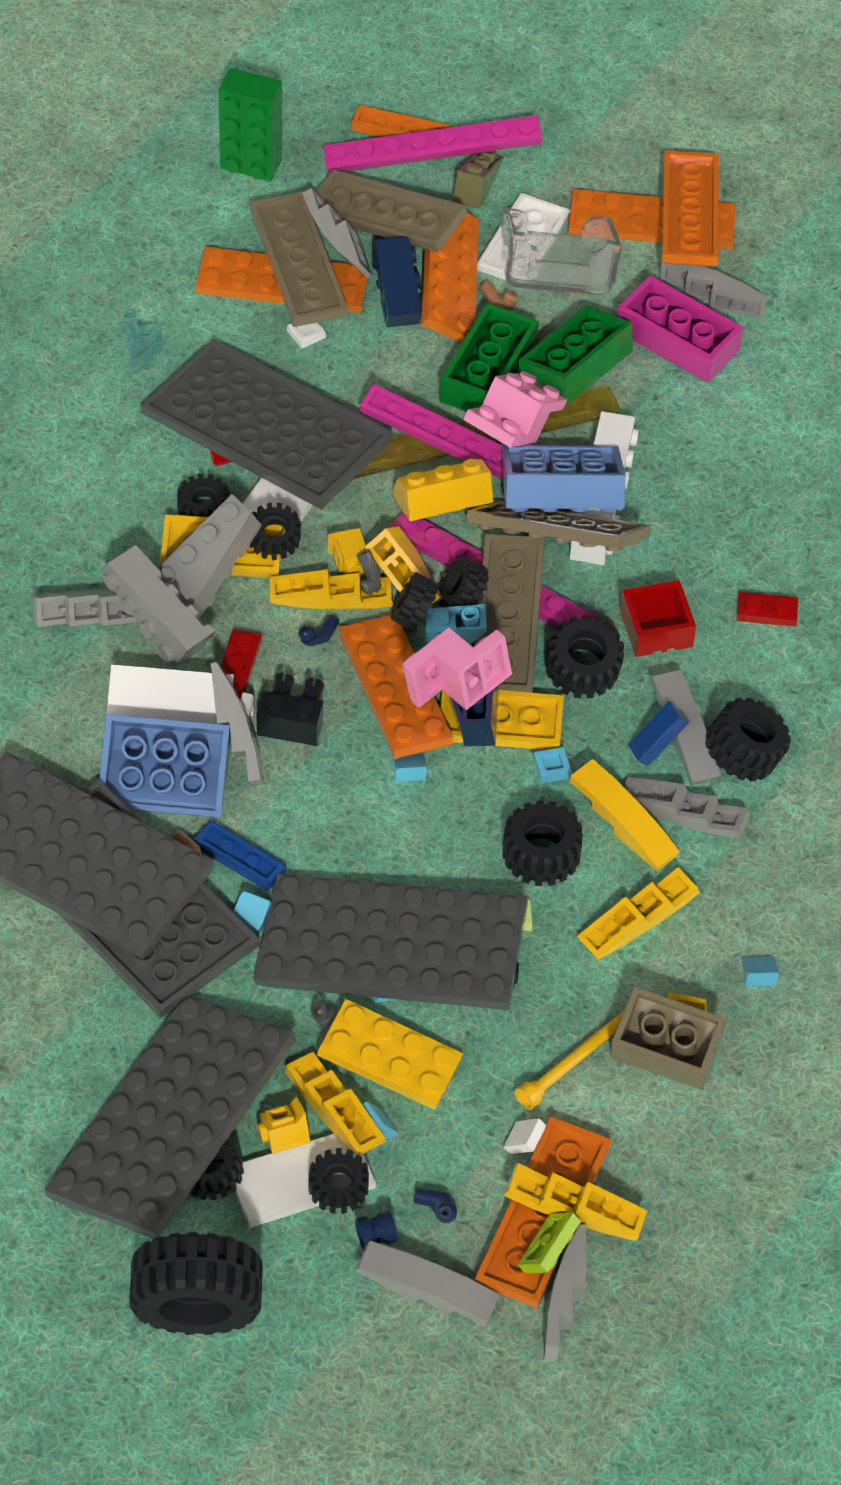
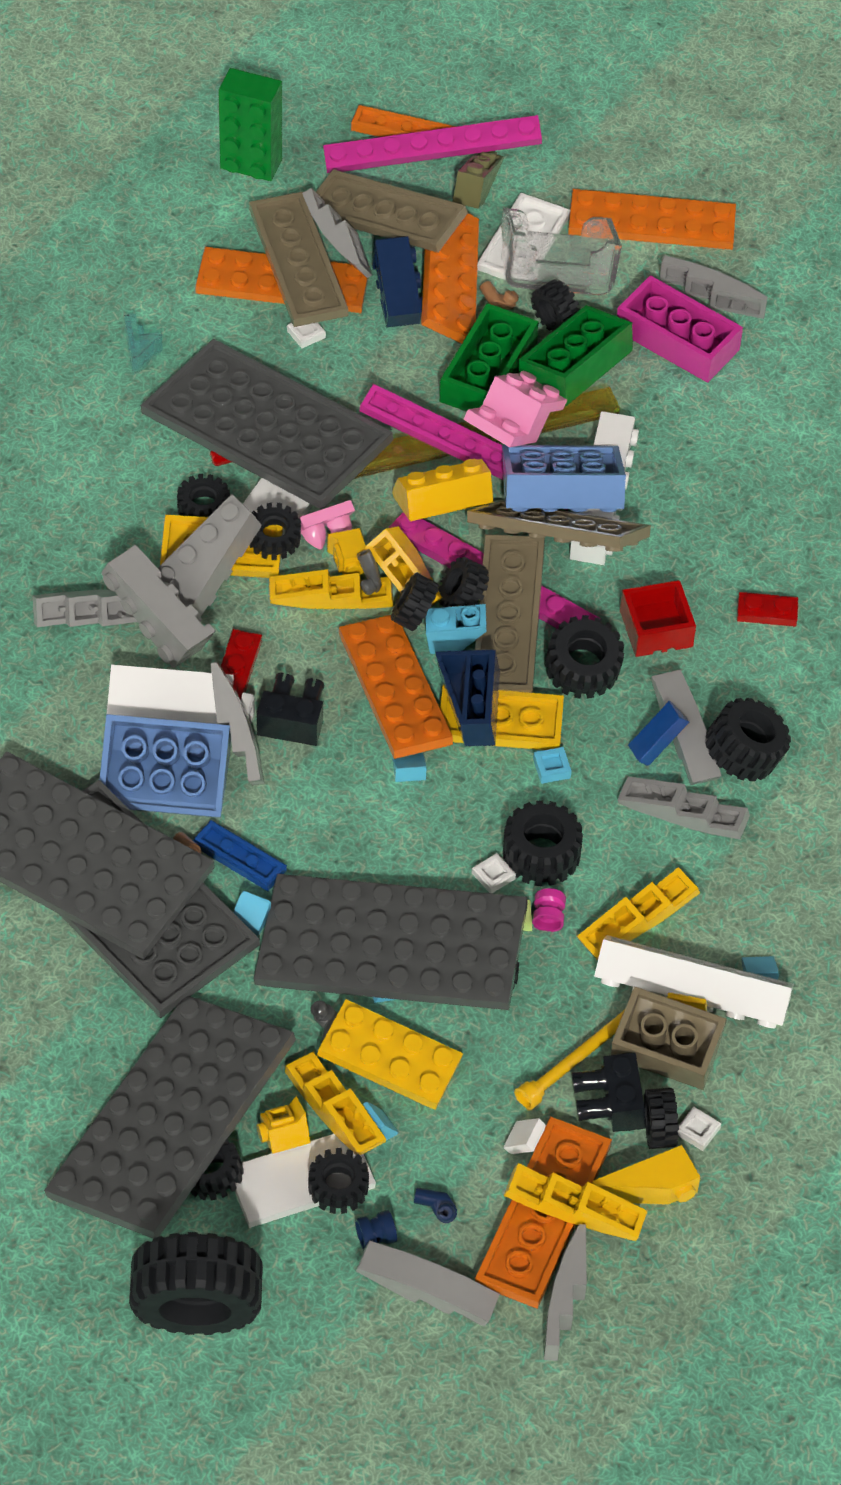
(321, 635): dark blue arm -> none
(333, 517): none -> bright pink tile
(457, 668): bright pink bracket -> none
(493, 873): none -> white tile
(549, 909): none -> dark pink wheel
(549, 1243): lime plate -> none
(554, 304): none -> black tyre
(624, 1095): none -> black brick
(626, 815): yellow slope -> none
(655, 1180): none -> yellow slope
(661, 1118): none -> black tyre
(690, 208): orange plate -> none
(698, 1128): none -> white tile
(722, 986): none -> white brick

